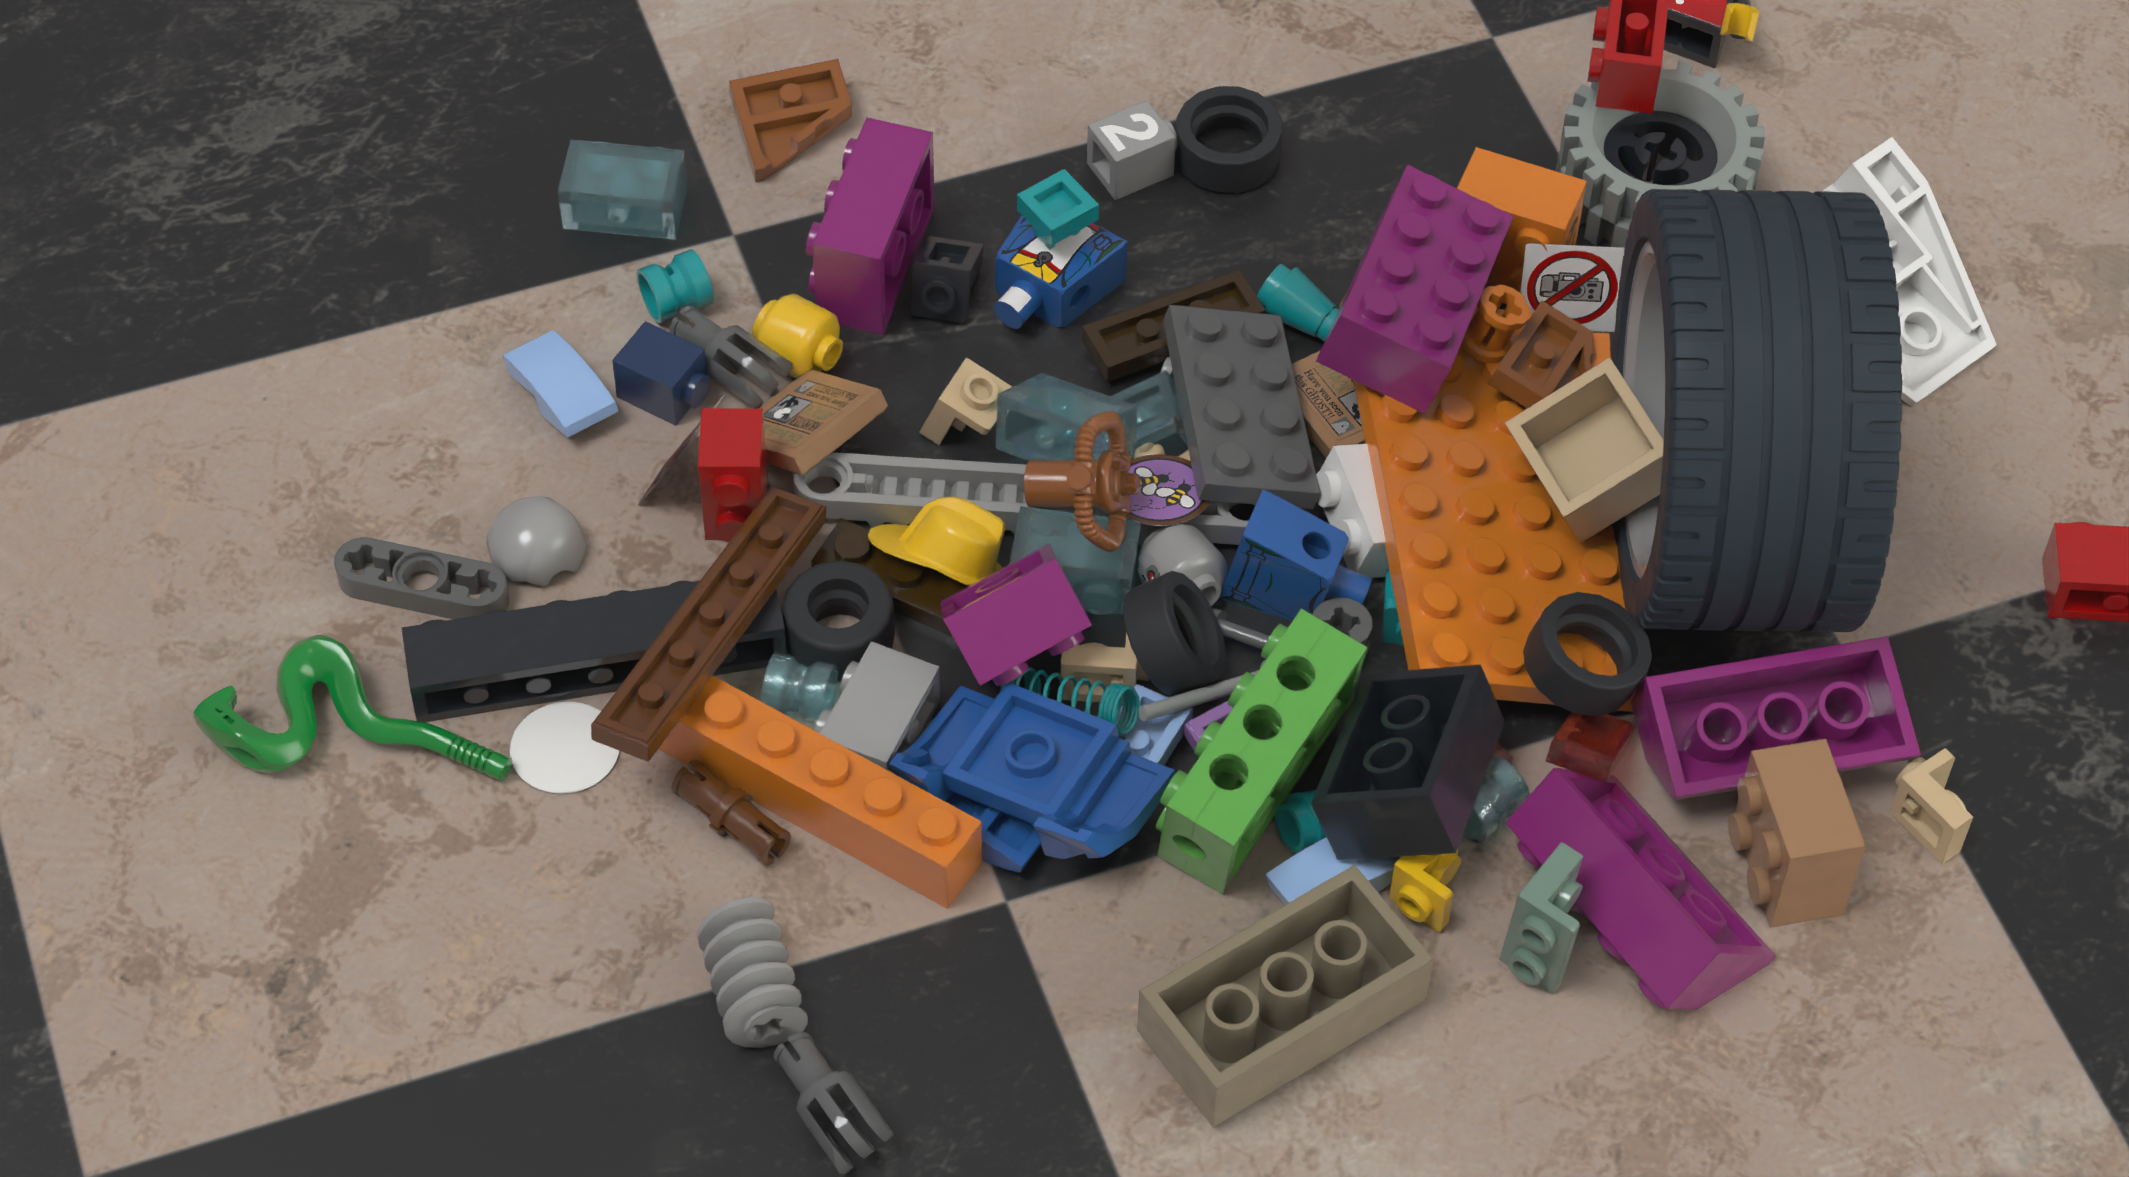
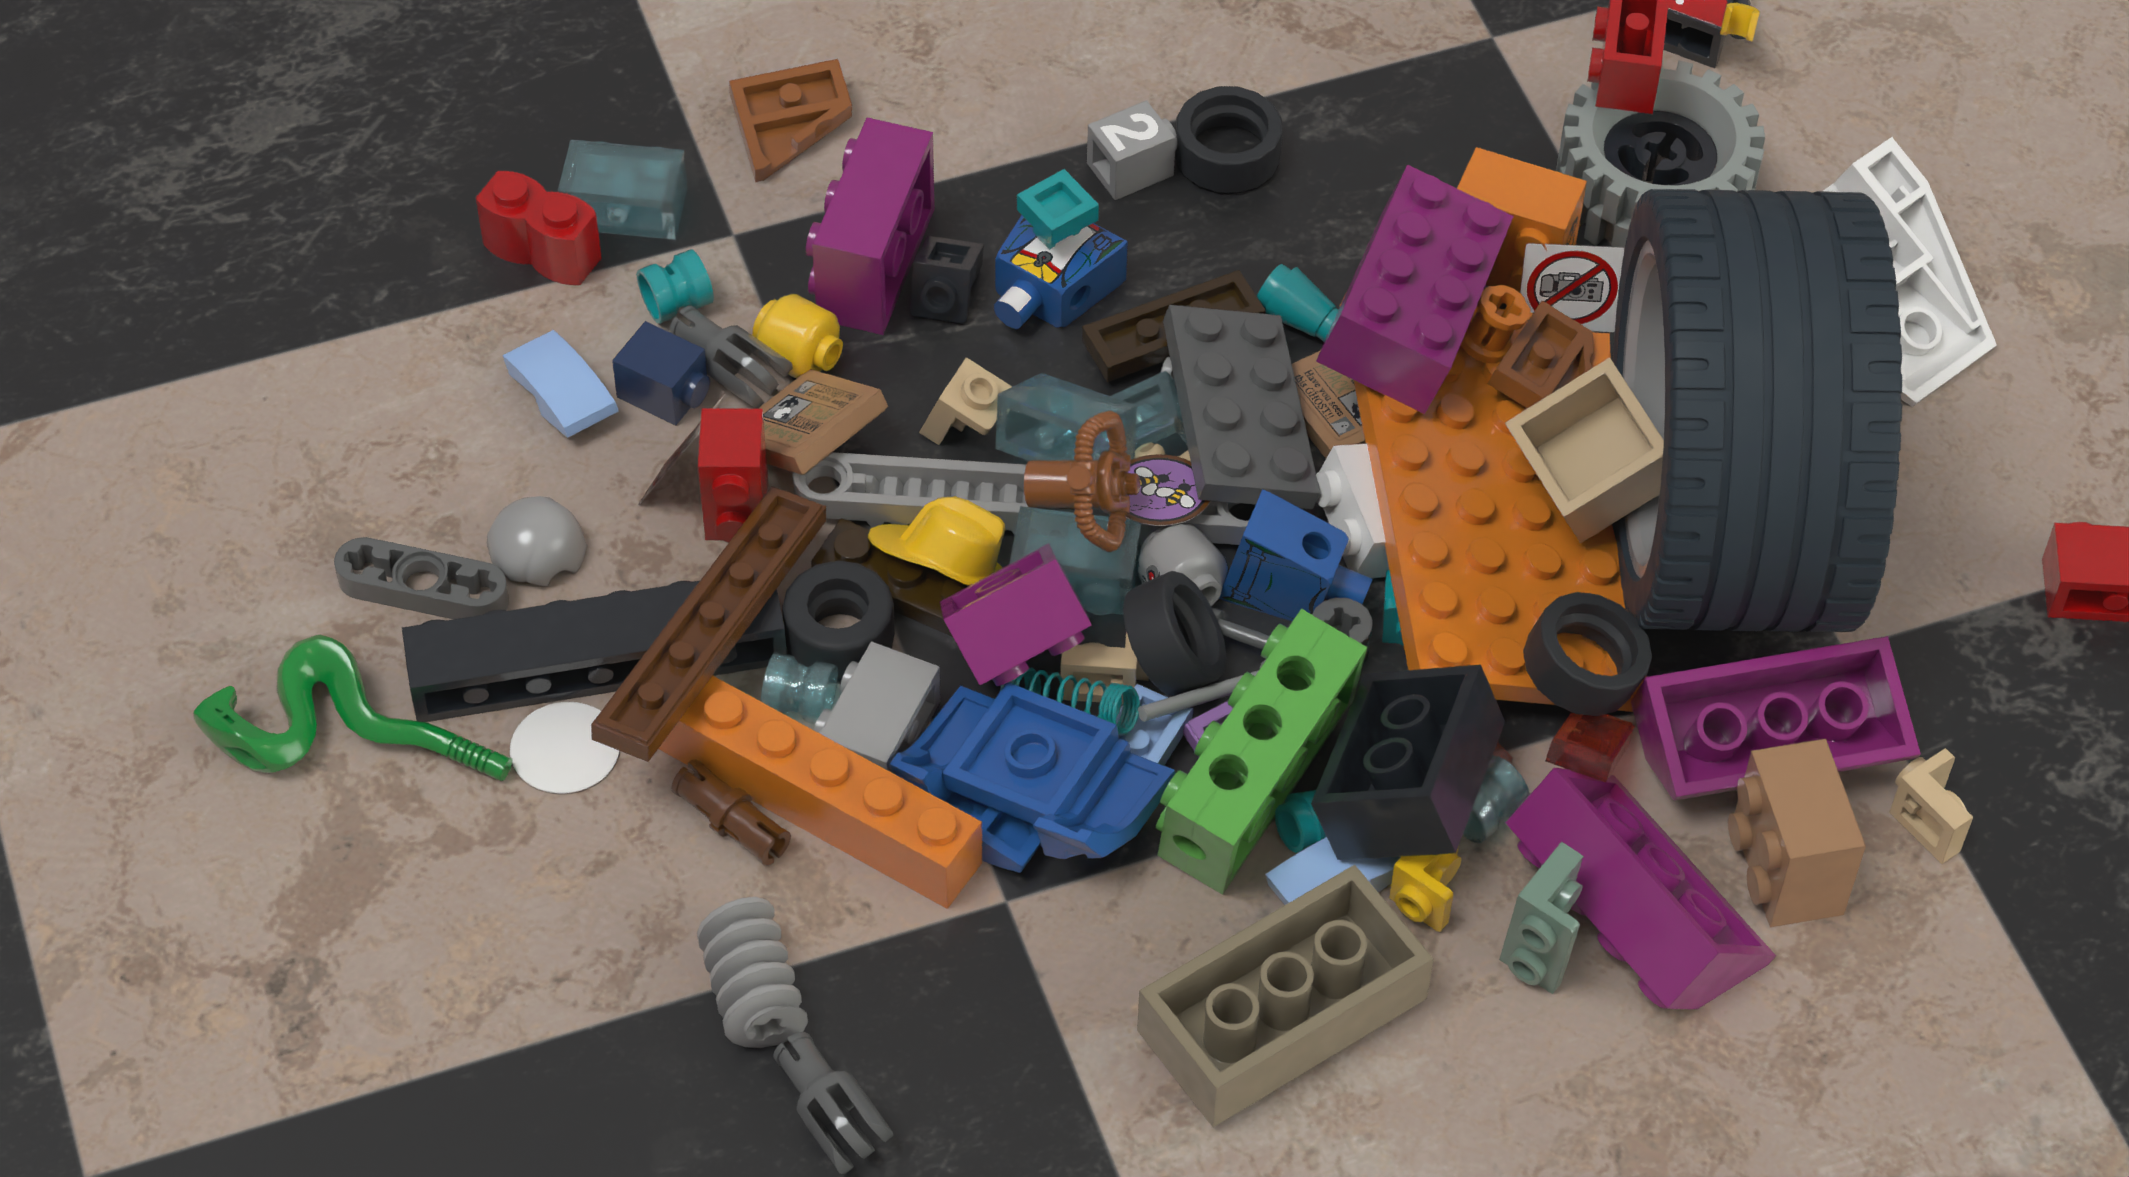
(539, 227): none -> red brick

